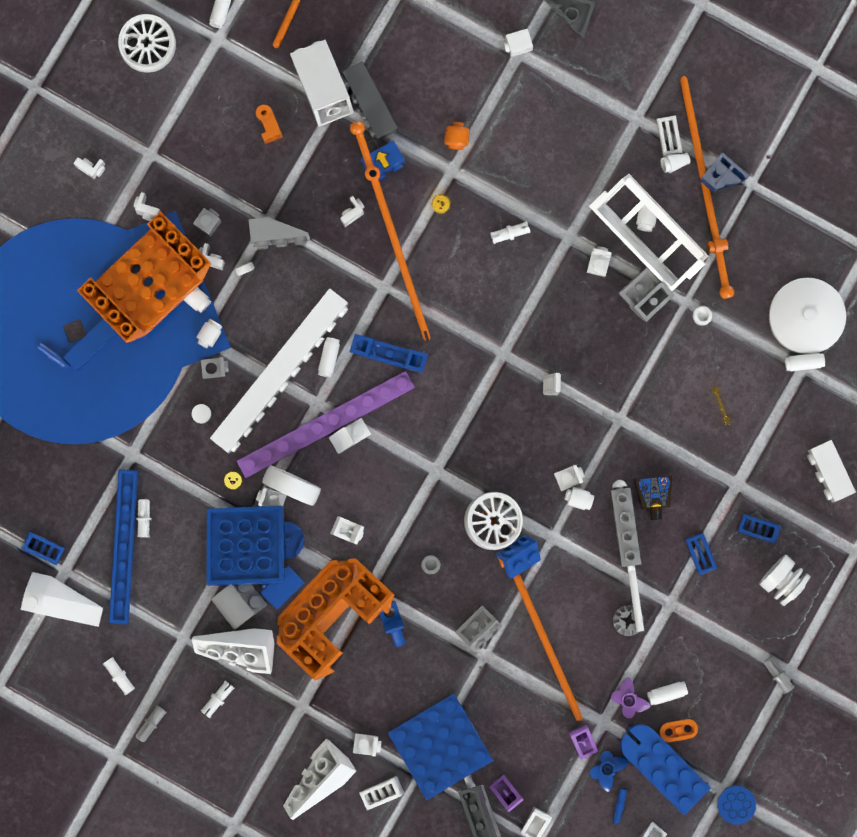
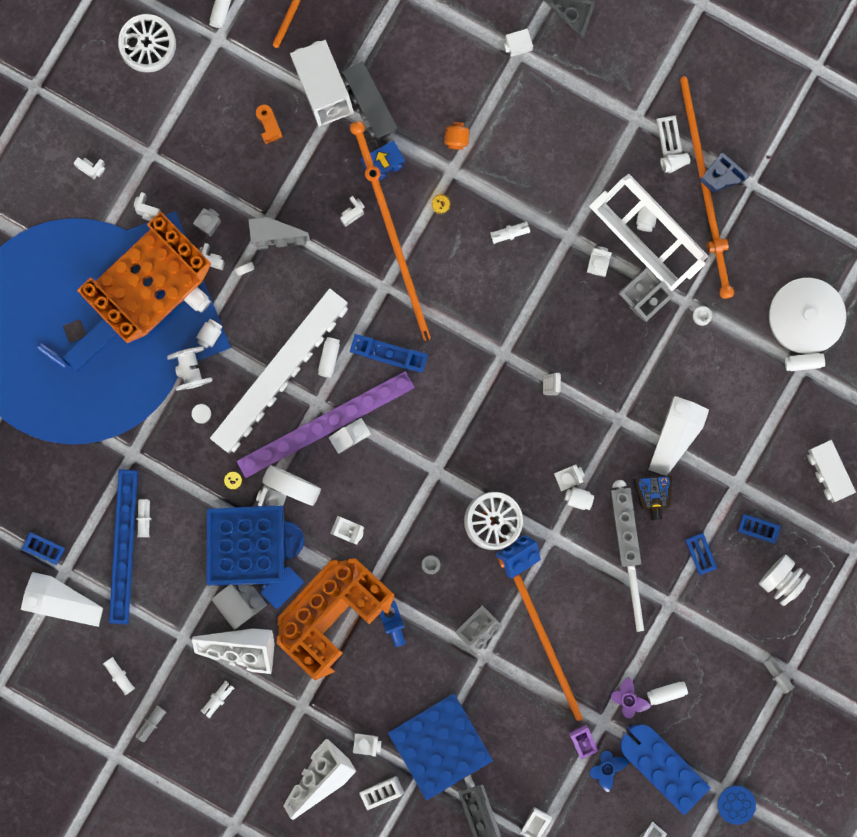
(187, 370): none -> white hose
(222, 367): light grey bracket -> none
(506, 793): medium lavender slope -> none
(619, 806): blue piece -> none
(620, 625): light grey gear -> none
(678, 731): orange plate -> none
(679, 430): none -> white wedge
(715, 390): clear yellow hinge -> none

